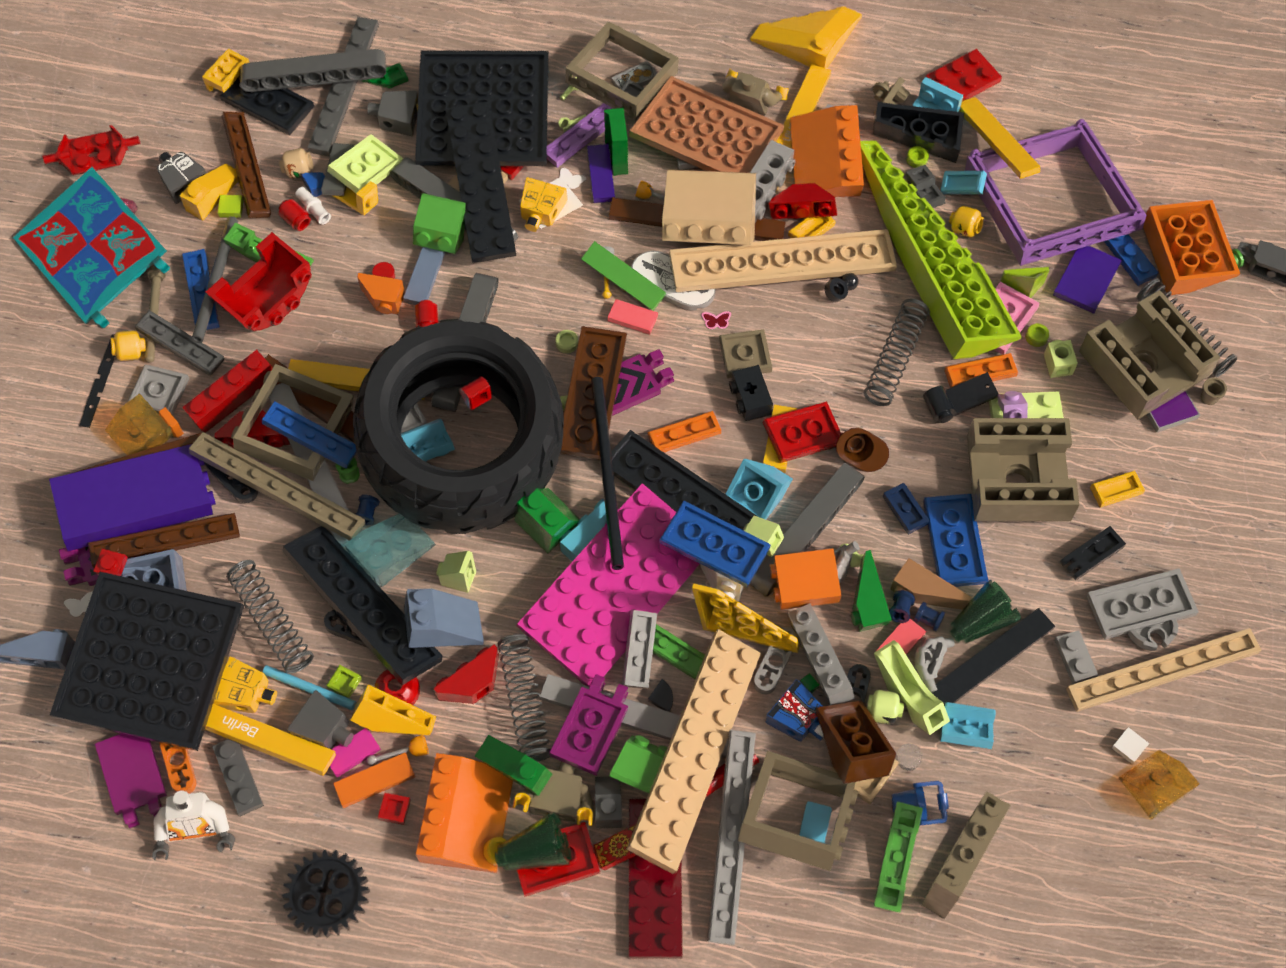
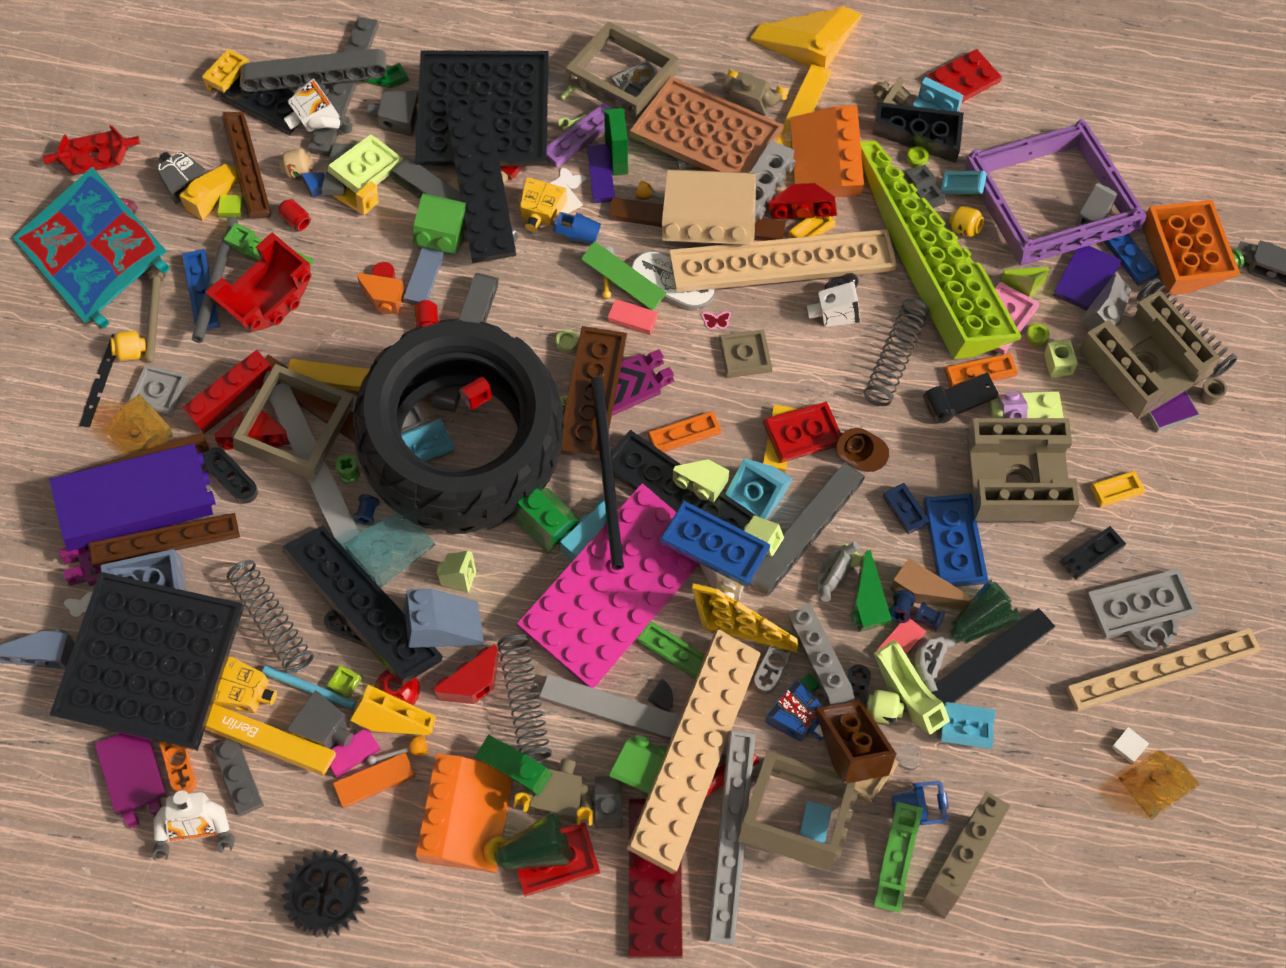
(110, 562): red plate -> none
(171, 421): orange tile -> none
(179, 343): dark grey tile -> none
(277, 486): dark tan plate -> none
(310, 434): blue plate -> none
(313, 205): white pin -> none
(315, 109): none -> white torso
(394, 808): red plate -> none
(582, 229): none -> blue piece
(590, 727): magenta tile -> none
(614, 848): tile -> none
(639, 649): light grey plate -> none
(702, 478): none -> yellowish green slope
(751, 393): black brick -> none
(806, 579): orange brick -> none
(837, 306): none -> white torso
(999, 138): yellow tile -> none
(1076, 657): light grey plate -> none
(1097, 205): none -> light grey slope
(1109, 304): none -> light grey slope

